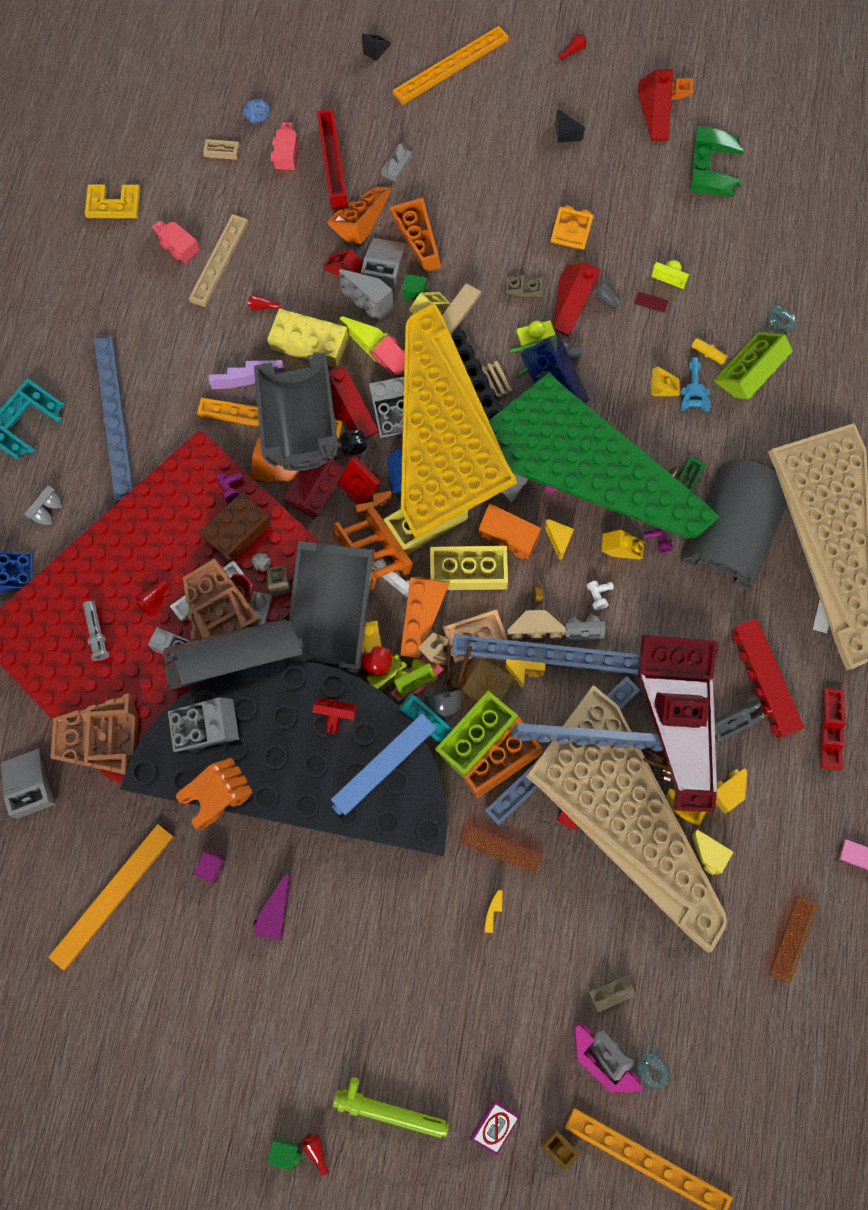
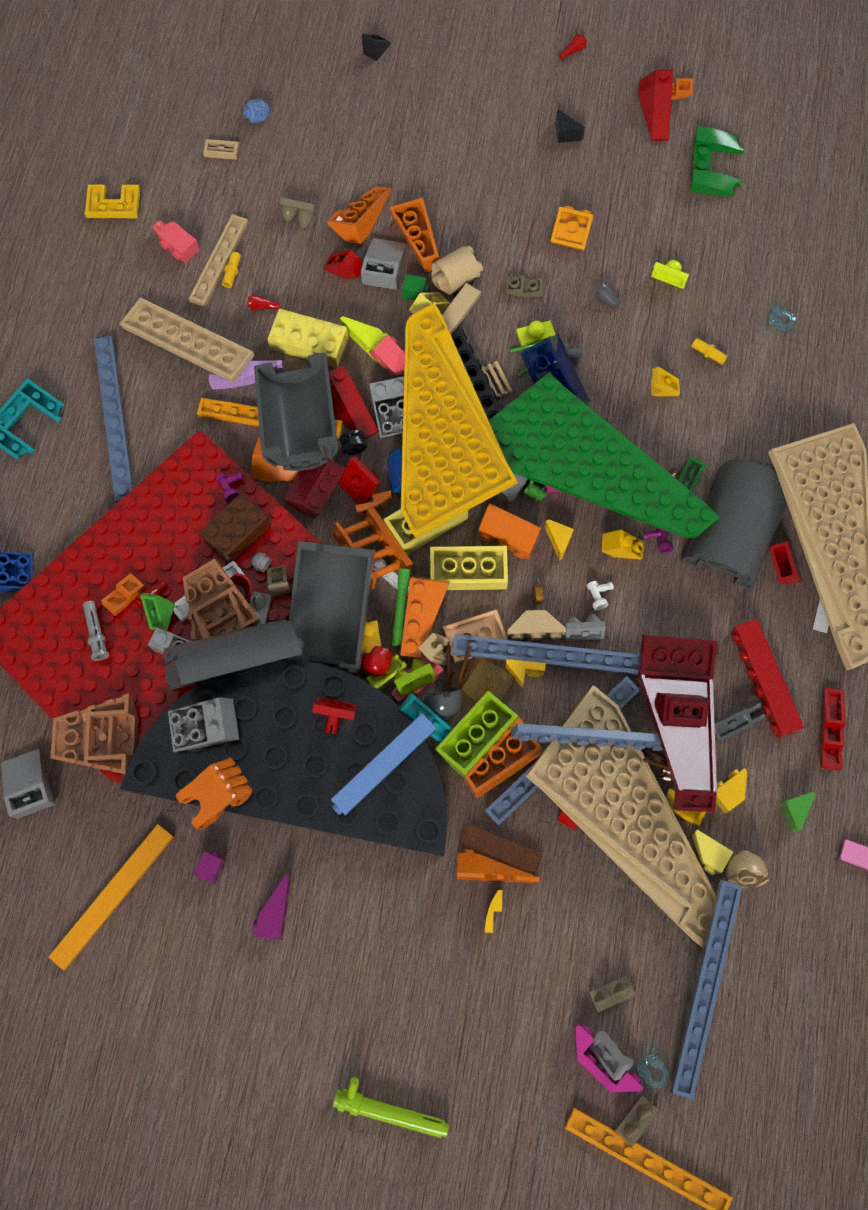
(38, 512): light grey tile -> none
(123, 594): none -> orange slope
(157, 610): none -> bright green slope
(187, 340): none -> tan plate
(231, 269): none -> yellow pin
(284, 1154): green brick -> none
(285, 147): coral hinge -> none
(305, 209): none -> dark tan tile
(313, 1148): red cone -> none
(332, 159): red brick -> none
(367, 293): light grey slope -> none
(396, 163): light grey tile -> none
(403, 584): none -> bright green piece
(450, 65): light orange tile -> none
(456, 270): none -> tan cylinder
(481, 868): none -> orange wedge
(494, 1127): piece -> none
(535, 491): none -> bright green brick
(559, 1149): pearl gold slope -> none
(573, 293): red wedge -> none
(636, 1120): none -> dark tan tile
(651, 302): dark red sticker -> none
(695, 390): dark azure piece -> none
(706, 989): none -> sand blue plate
(747, 869): none -> tan cylinder
(754, 364): lime slope -> none
(785, 563): none -> red brick
(793, 939): clear orange plate -> none
(797, 810): none -> bright green slope

